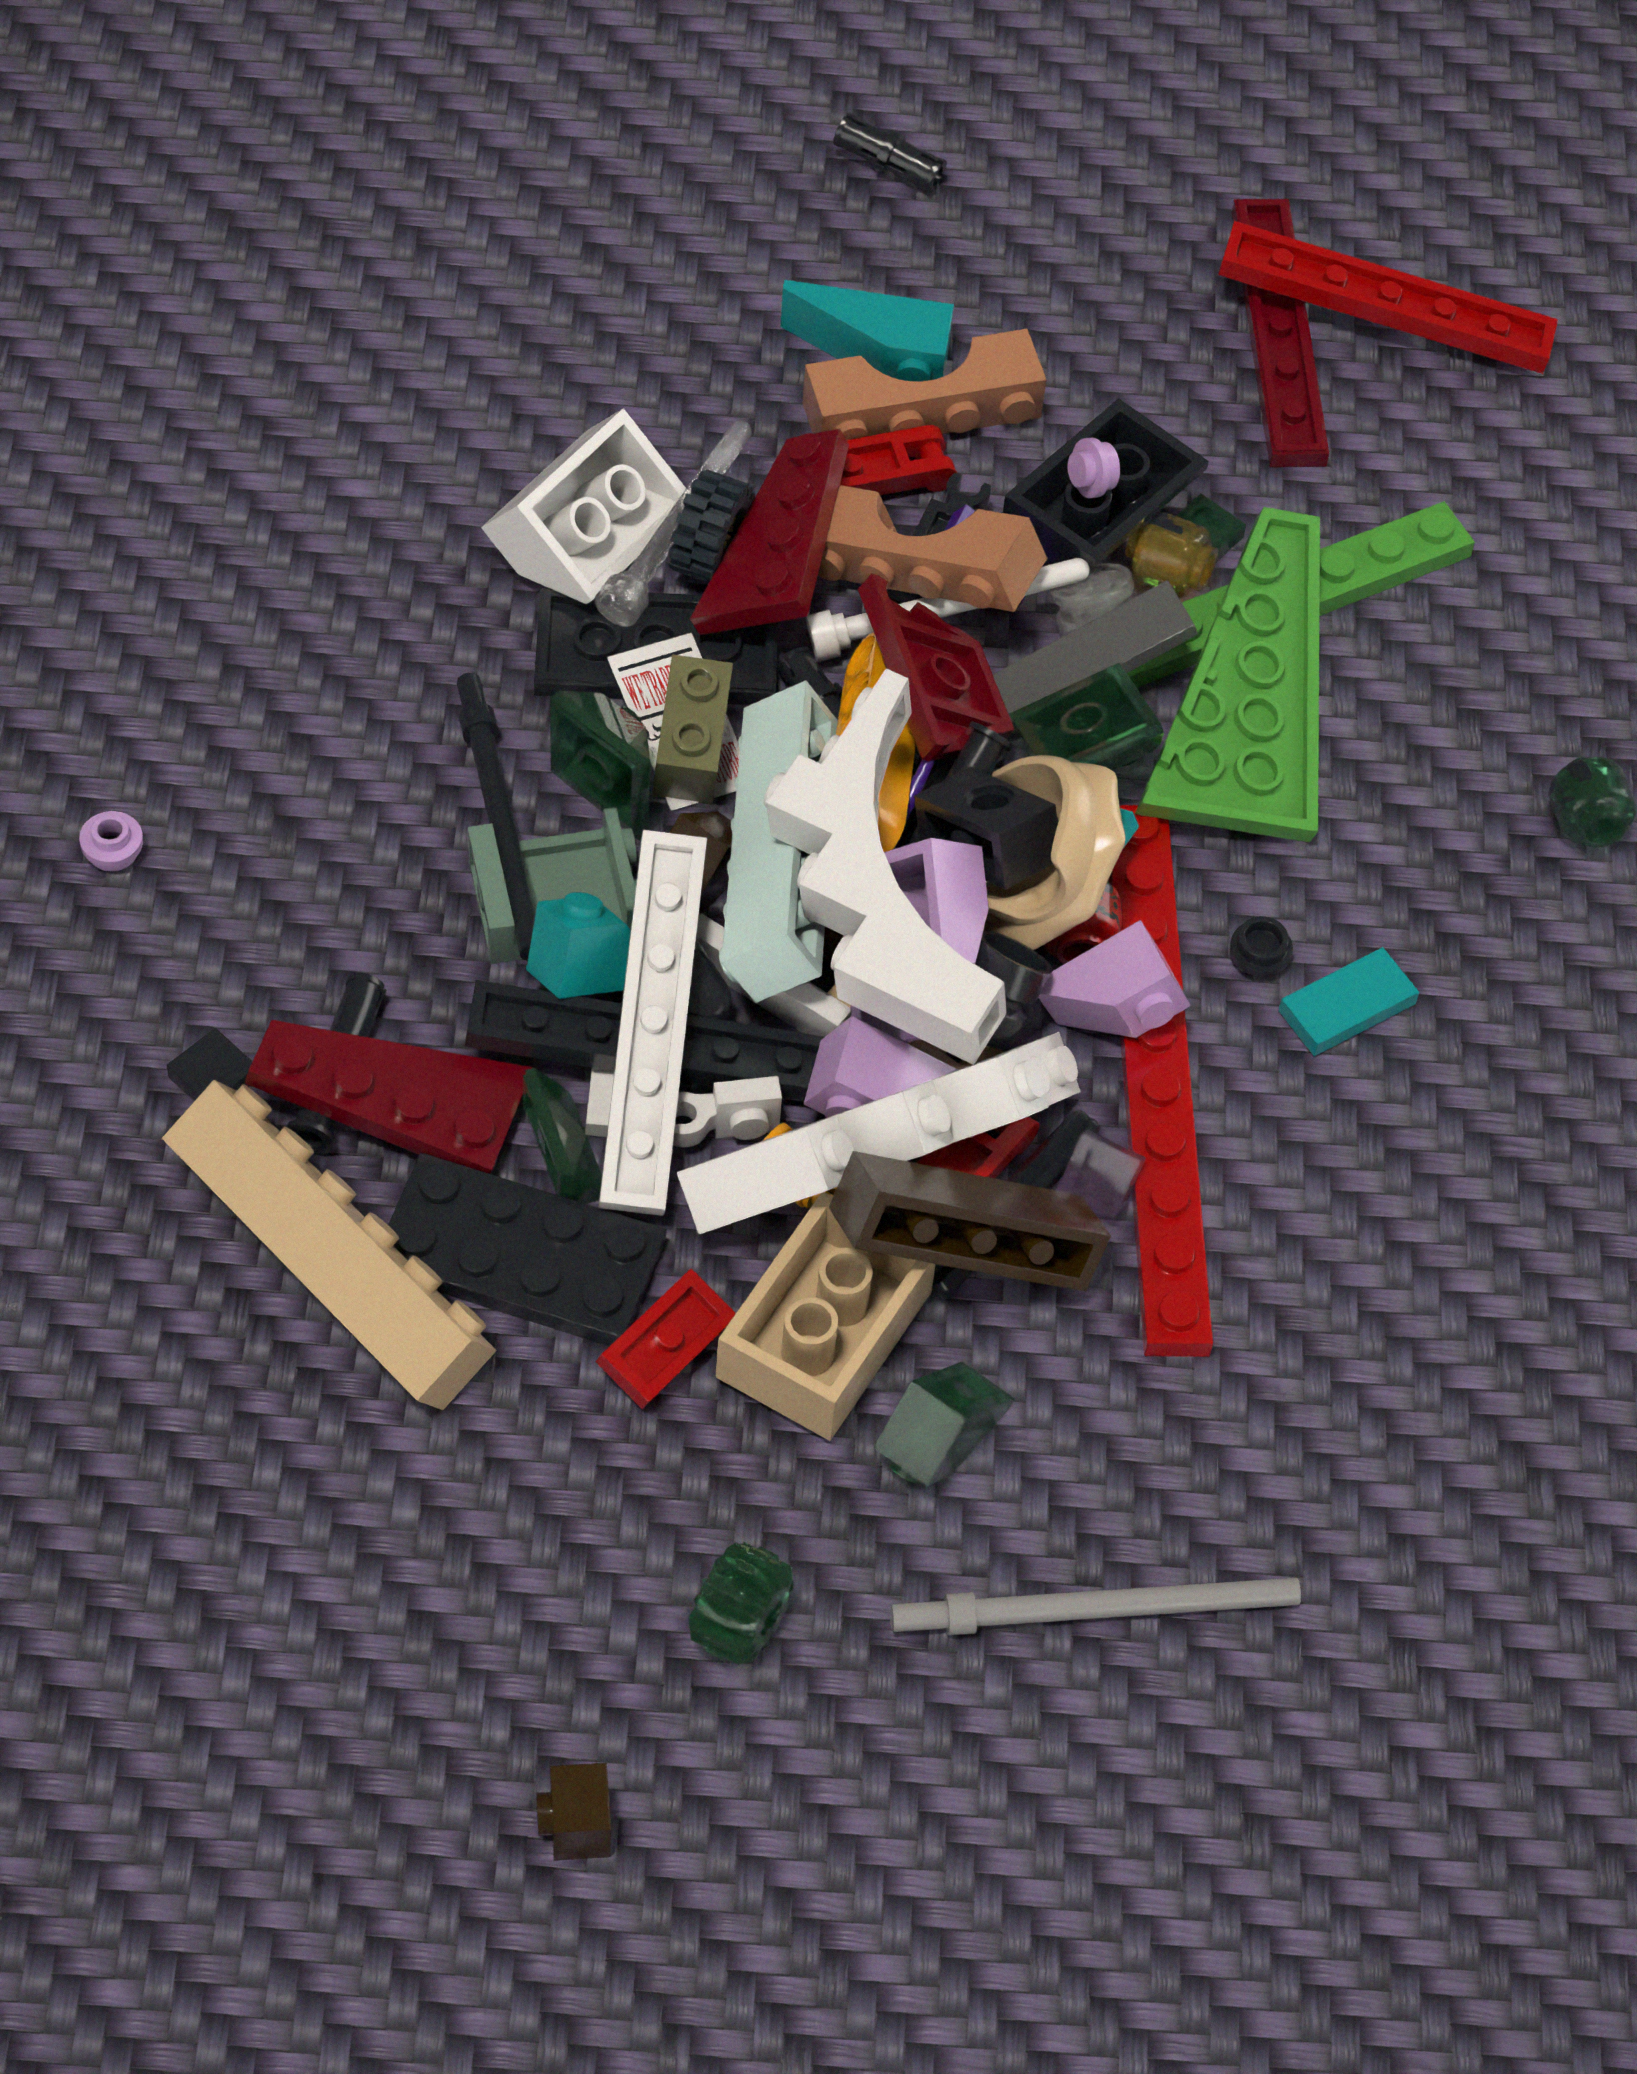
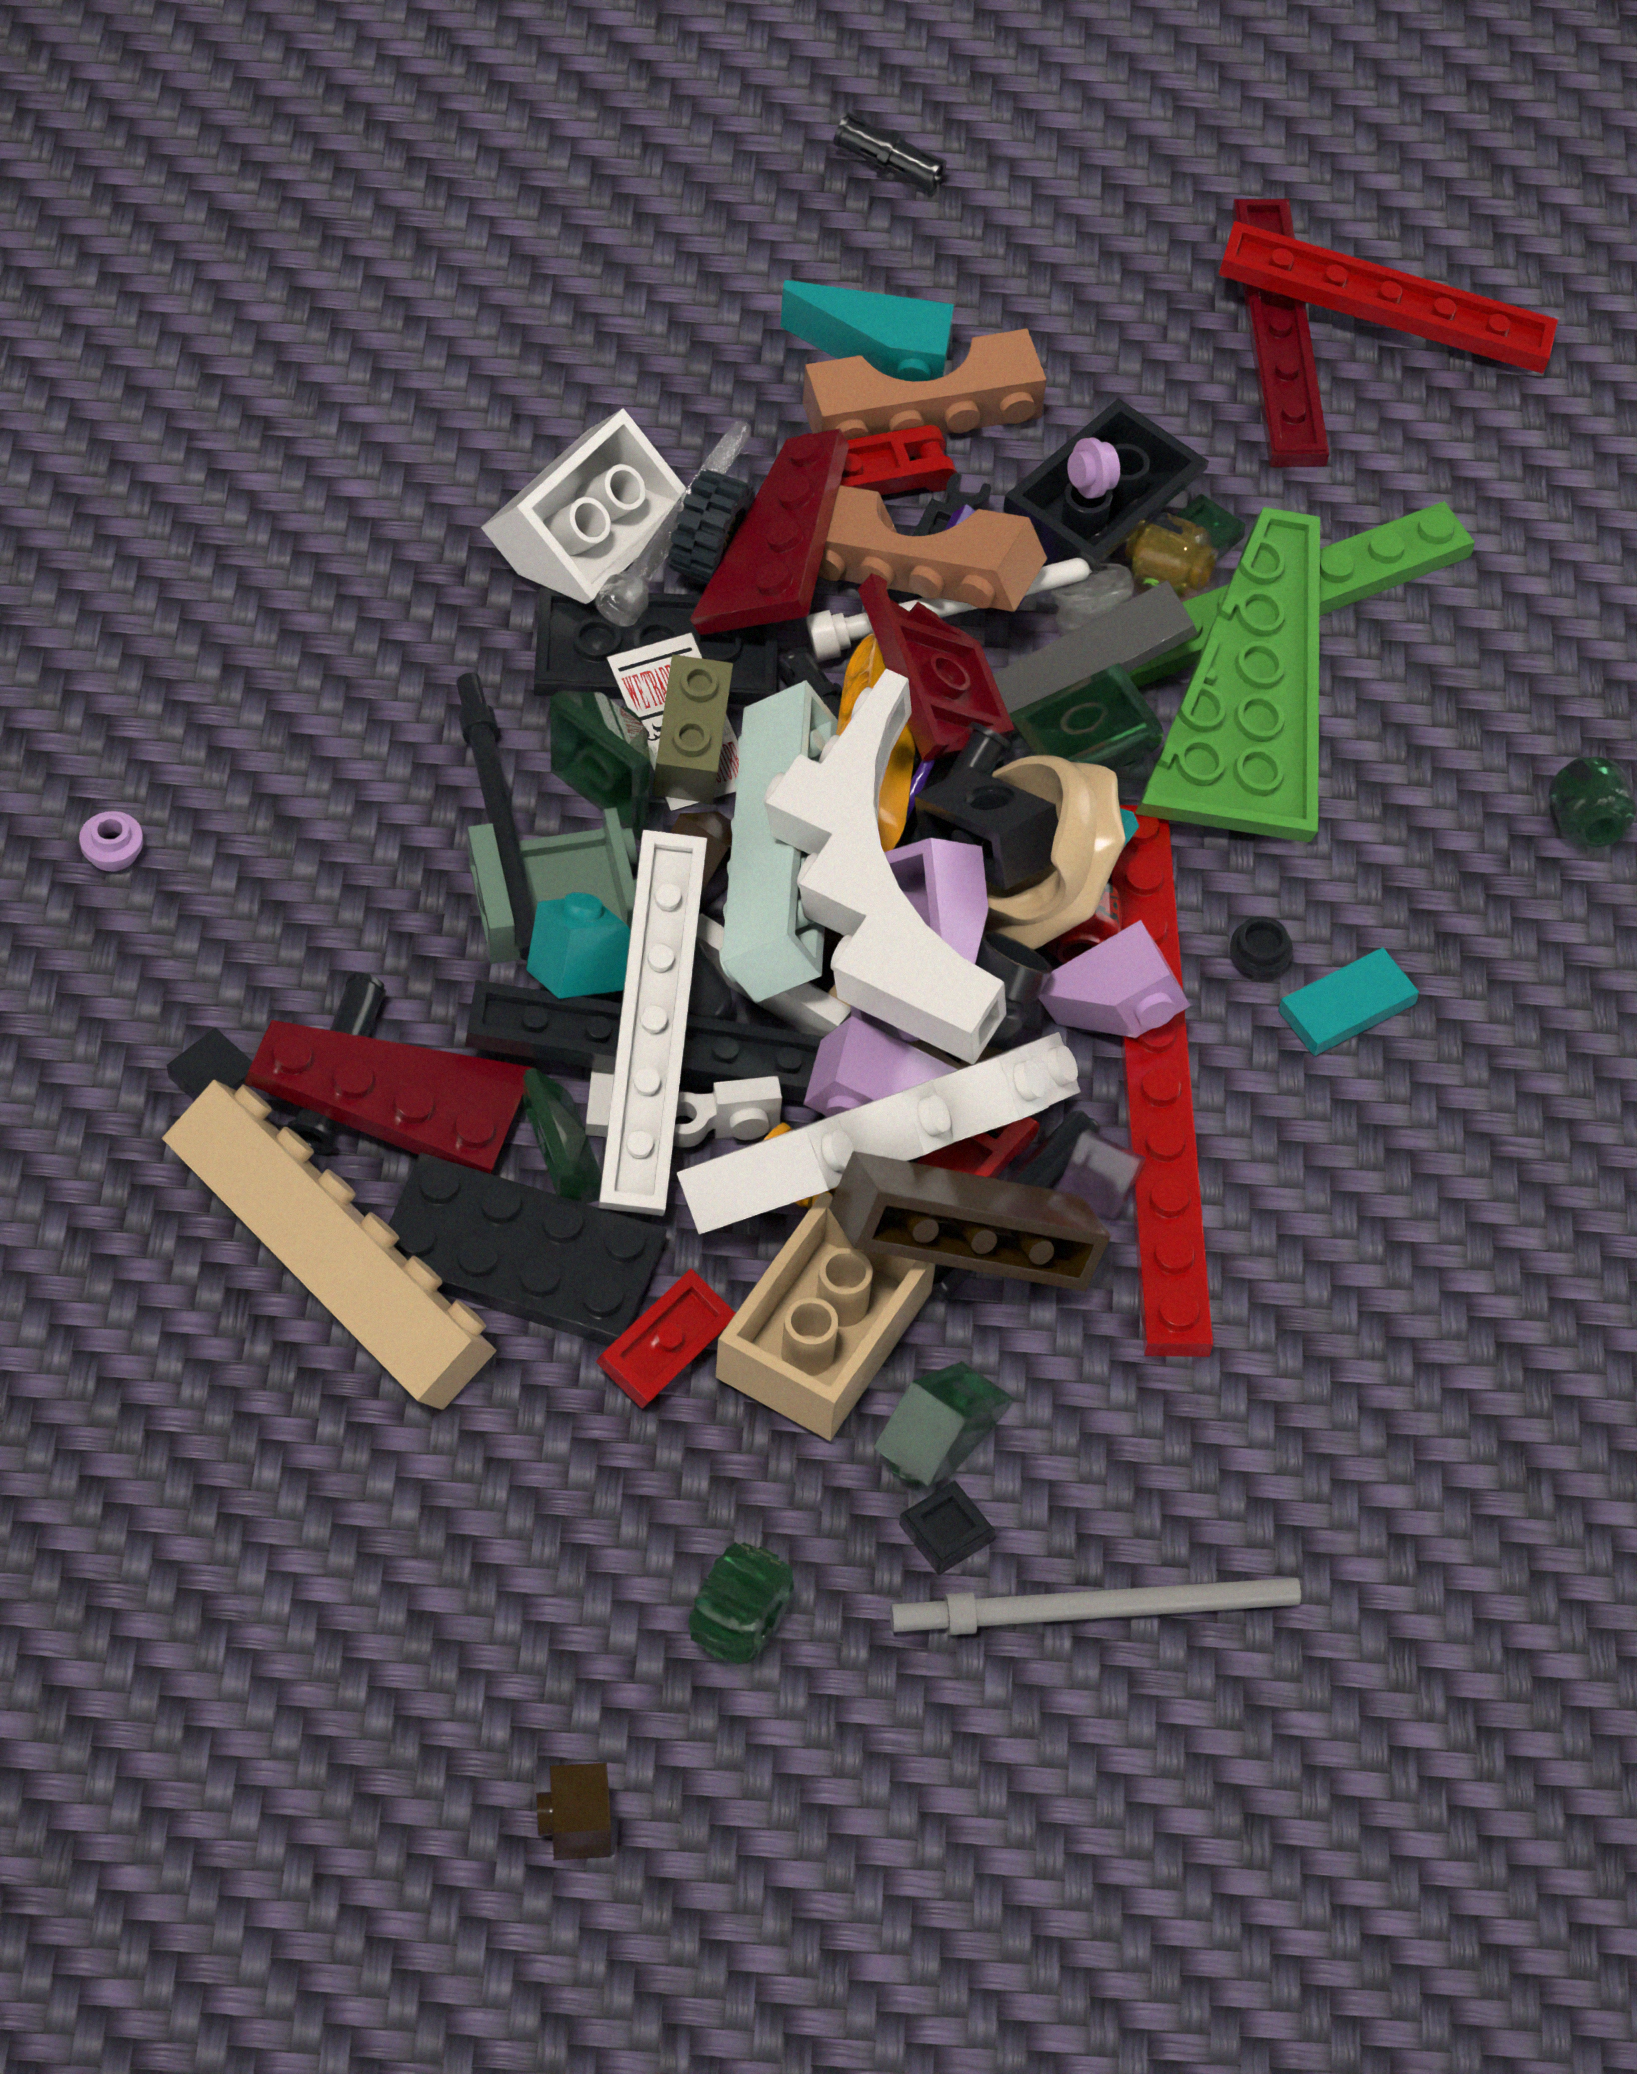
(947, 1527): none -> black tile

